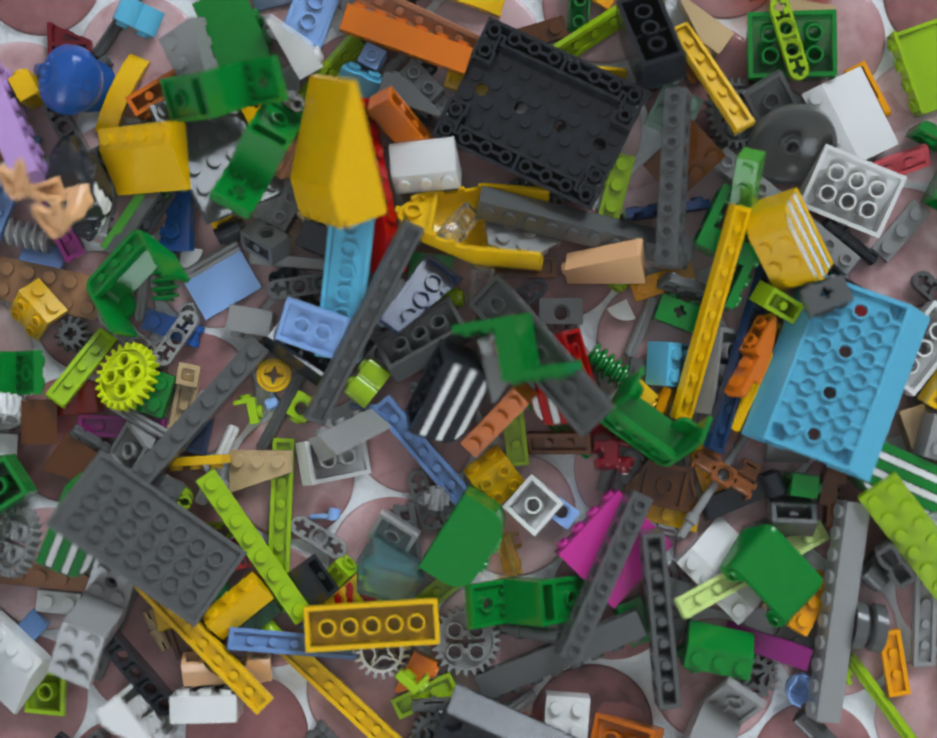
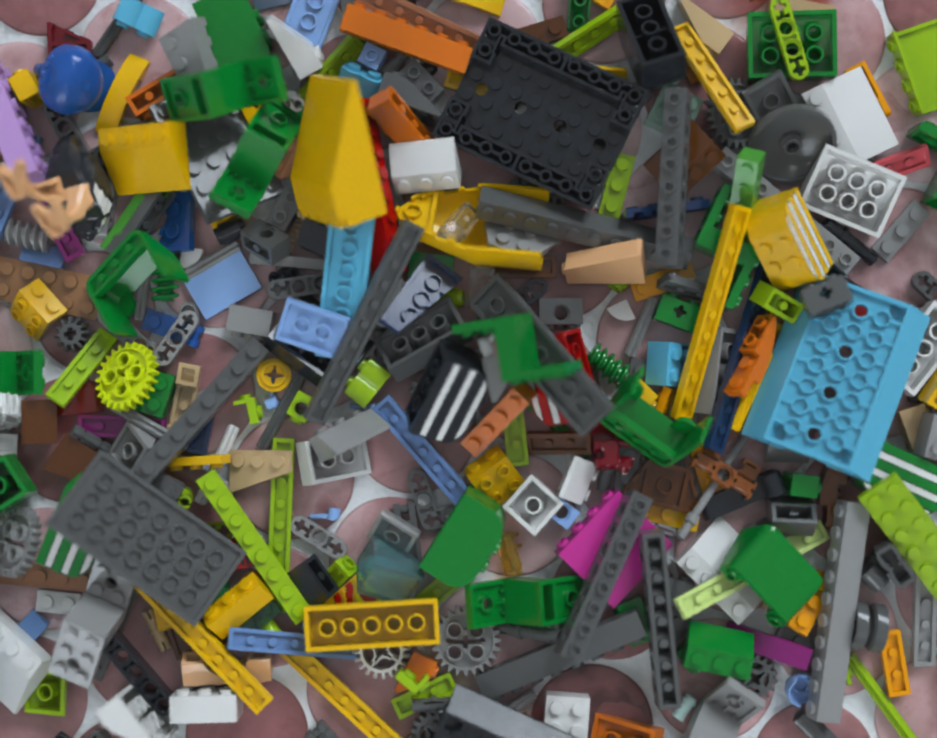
(436, 498): light grey gear -> none
(577, 480): none -> white slope
(687, 703): none -> light aqua pin

